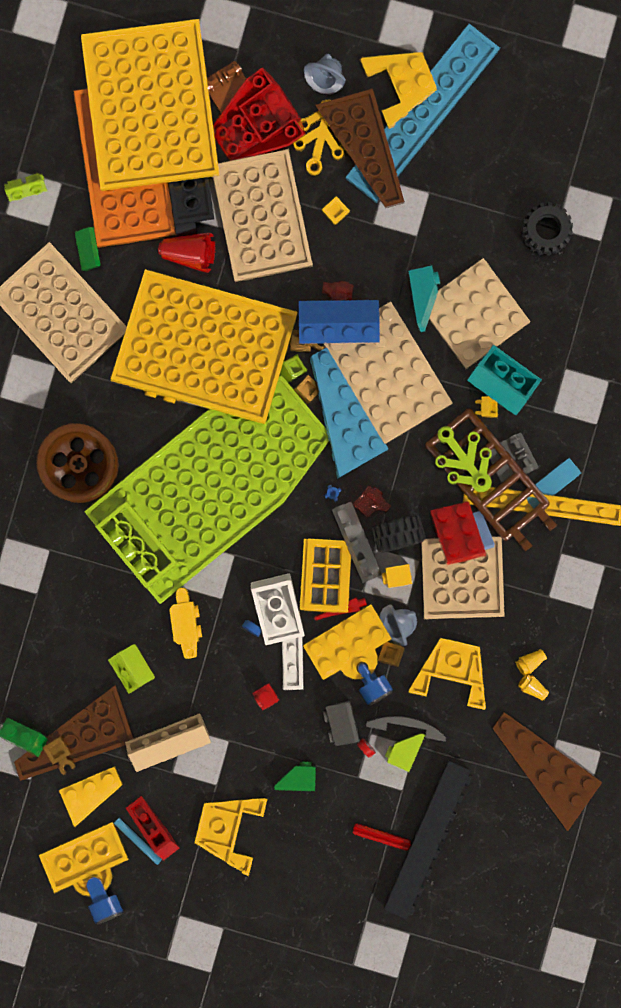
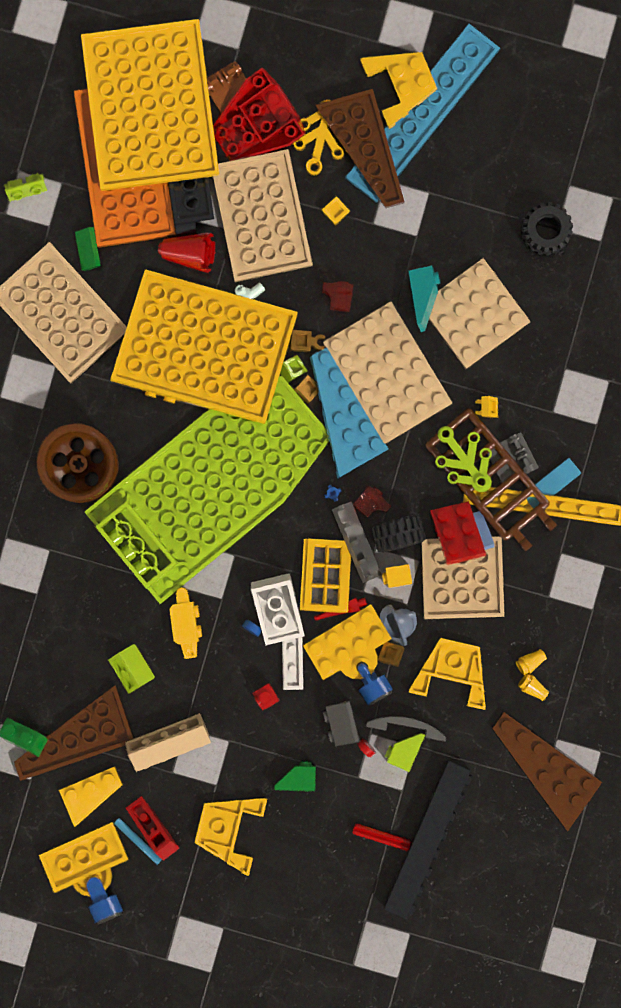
(57, 752): pearl gold plate -> none
(250, 293): none -> light aqua arm
(325, 75): sand blue helmet -> none
(339, 321): blue slope -> none
(504, 380): teal brick -> none

